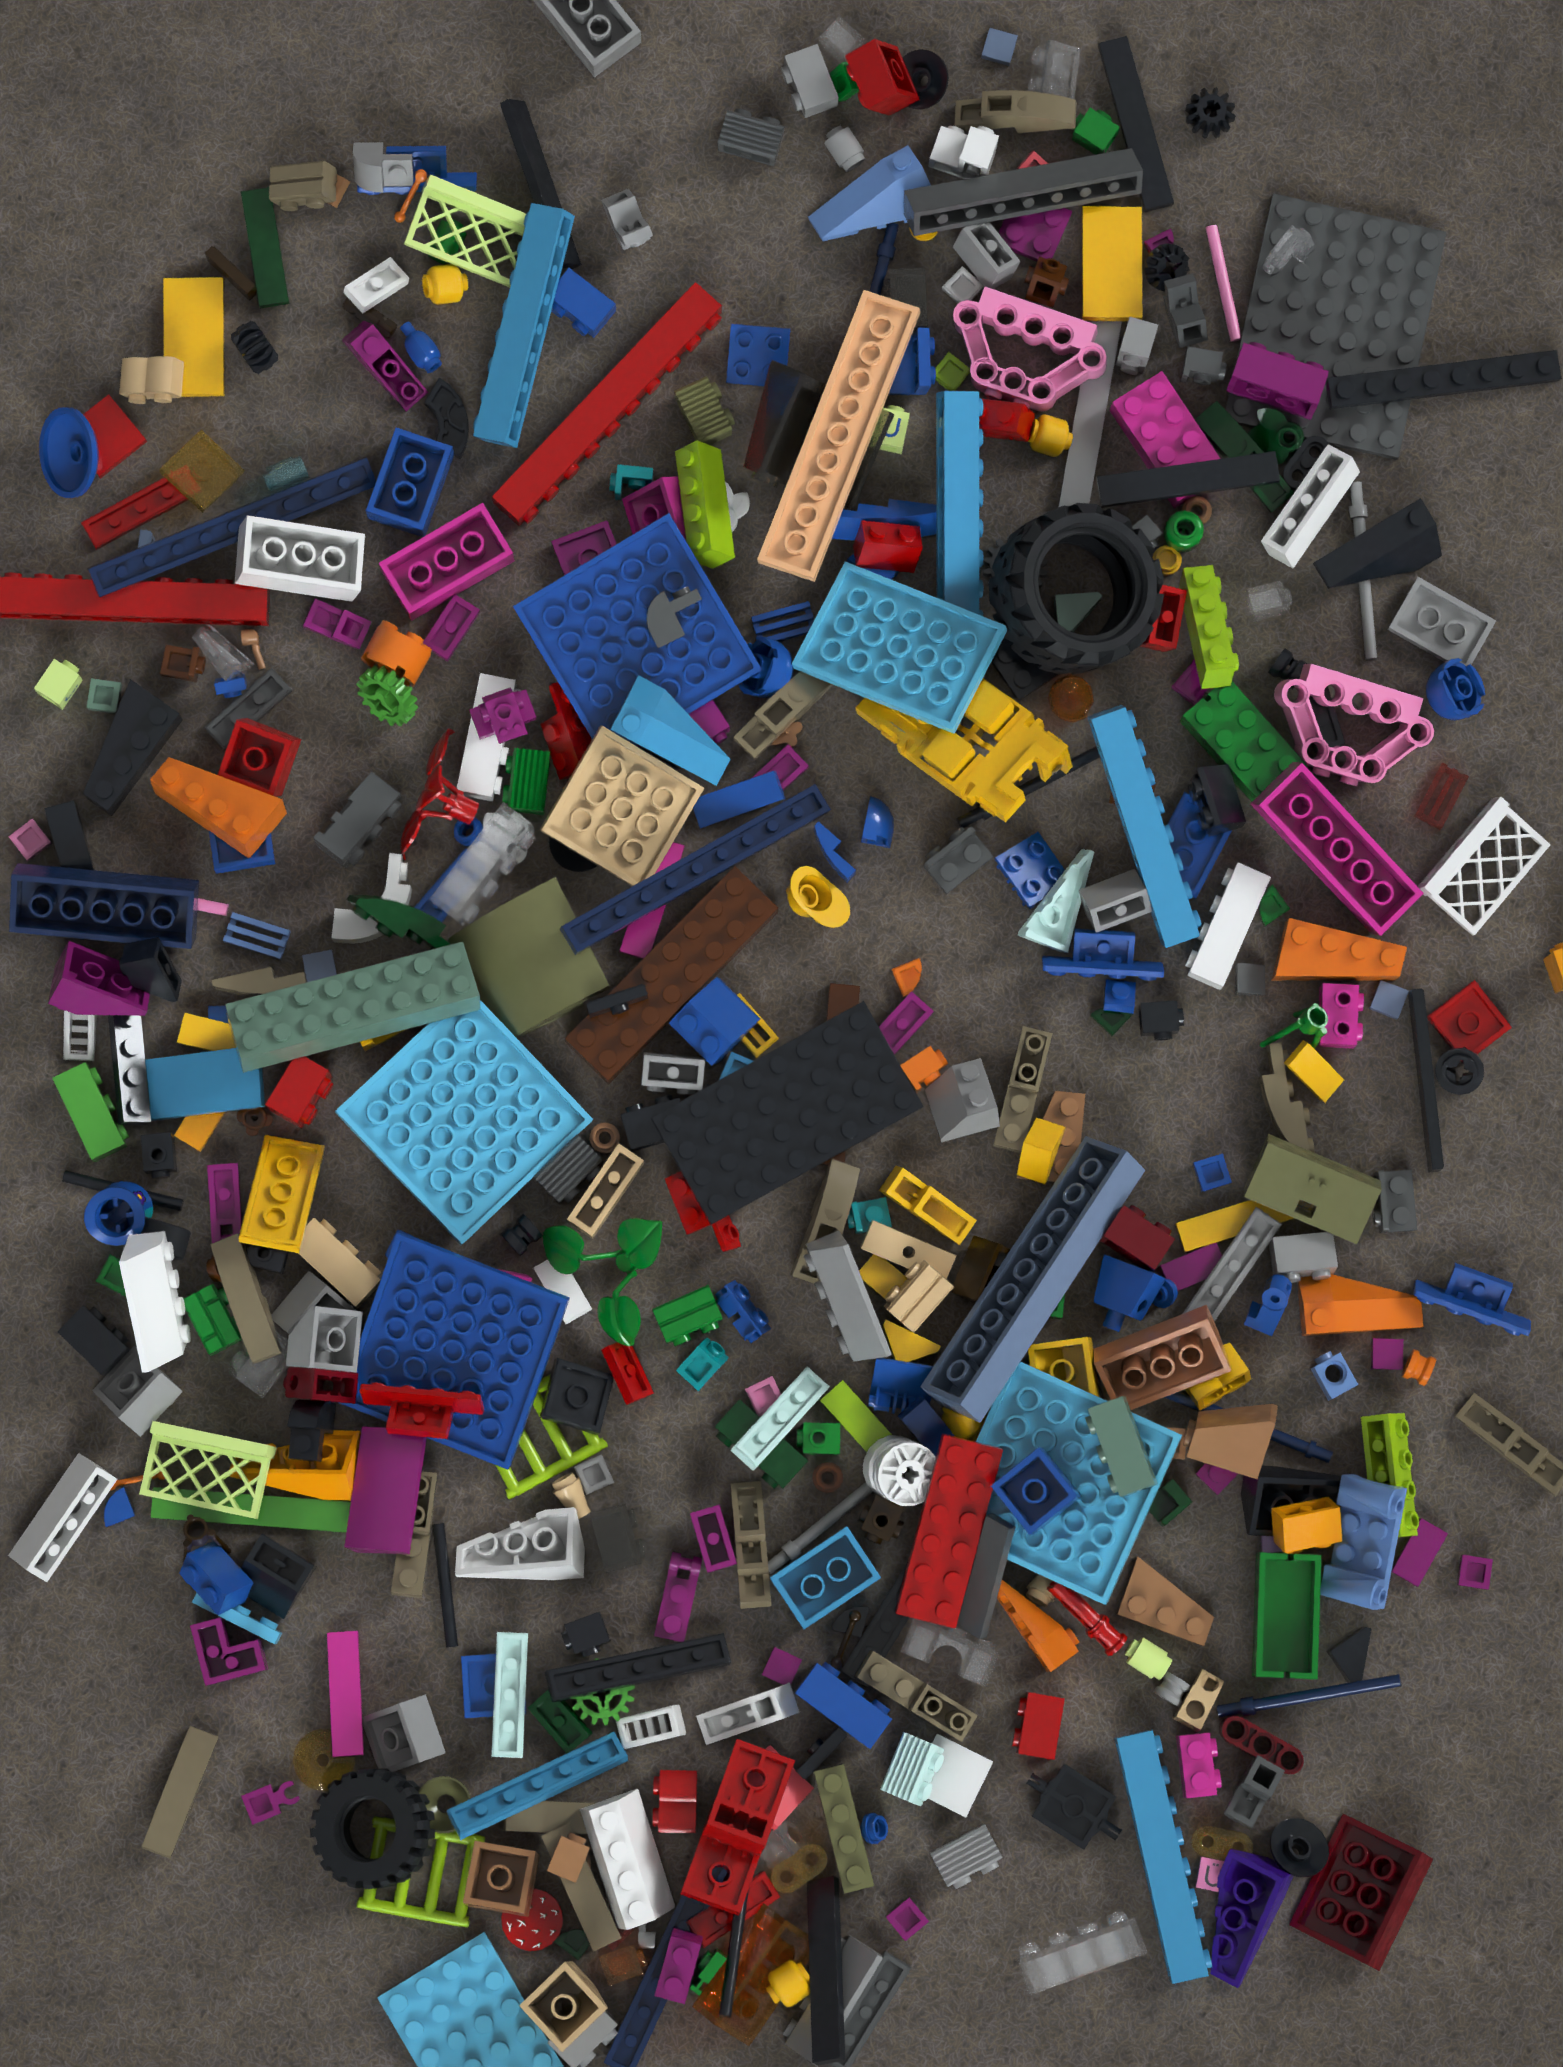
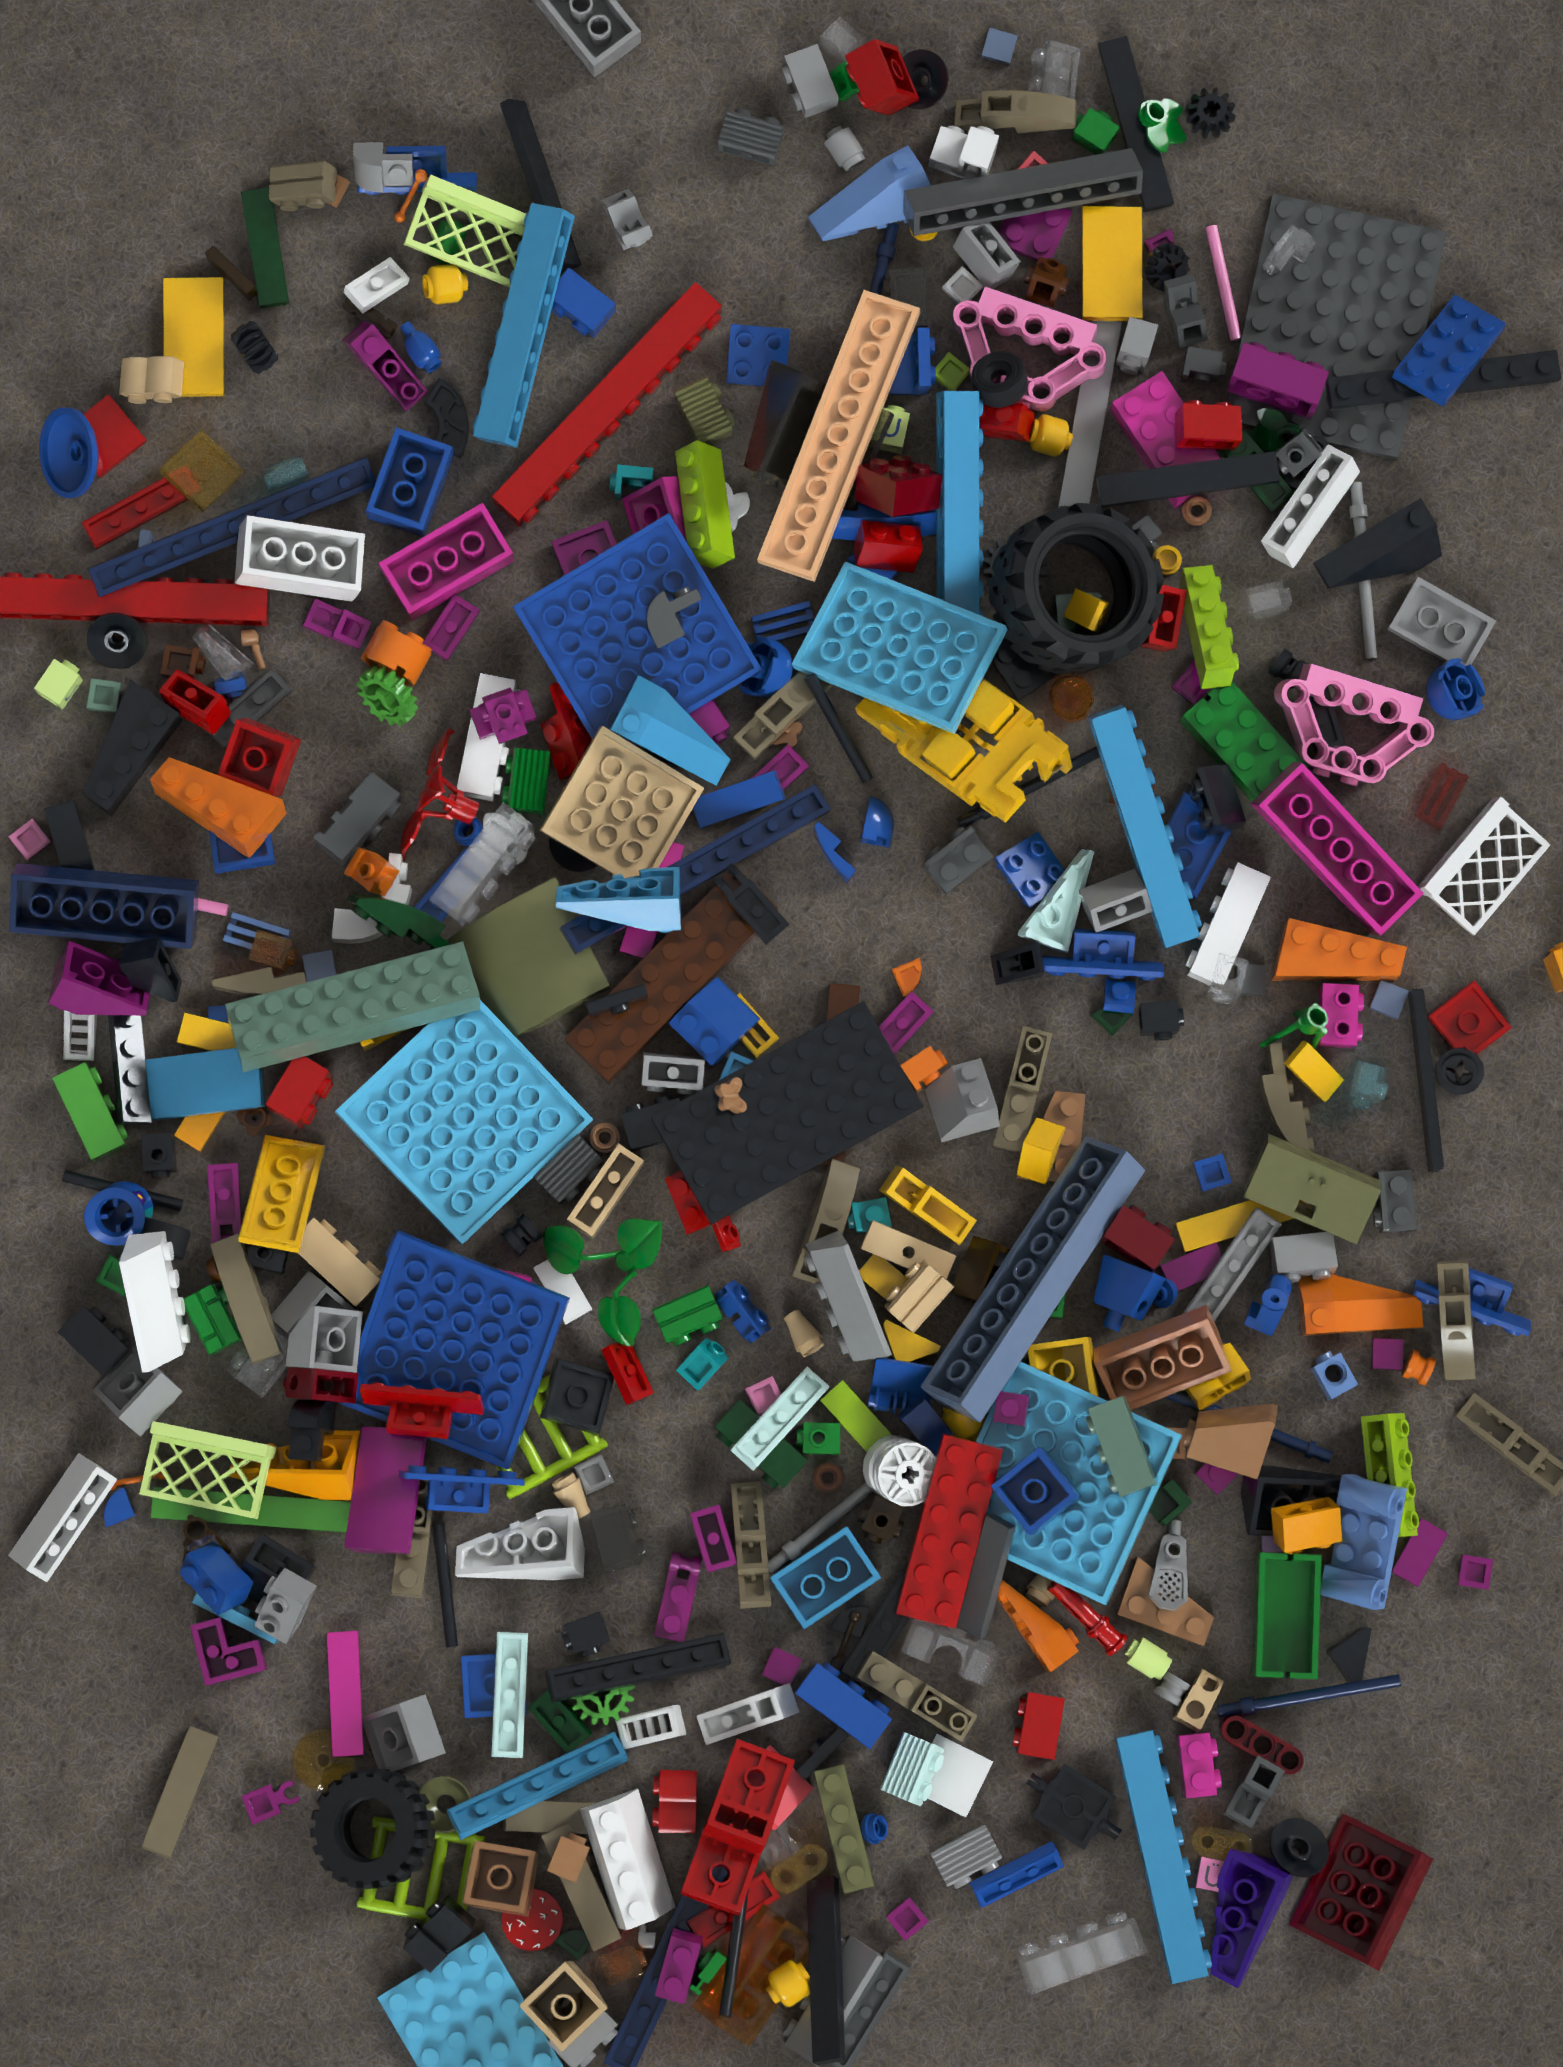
(114, 651): none -> black dish
(195, 701): none -> red brick
(273, 951): none -> clear orange bracket
(284, 1606): none -> light grey brick
(371, 871): none -> orange brick
(438, 1933): none -> black brick
(459, 1491): none -> blue bracket
(639, 901): none -> dark azure wedge
(729, 1096): none -> medium nougat piece
(752, 906): none -> black hinge
(803, 1334): none -> tan cone
(817, 898): yellow piece -> none
(838, 728): none -> black bar
(898, 486): none -> dark red brick
(995, 365): none -> black tyre
(1011, 1408): none -> magenta plate
(1016, 1874): none -> blue tile
(1018, 964): none -> black slope
(1087, 610): none -> yellow slope
(1161, 123): none -> green plate
(1170, 1565): none -> light grey piece
(1187, 522): green head -> none
(1208, 426): none -> red brick
(1223, 989): none -> clear bracket
(1272, 906): green tile -> none
(1305, 445): none -> dark grey brick
(1366, 1085): none -> clear light blue brick
(1449, 350): none -> blue plate
(1456, 1320): none -> dark tan slope

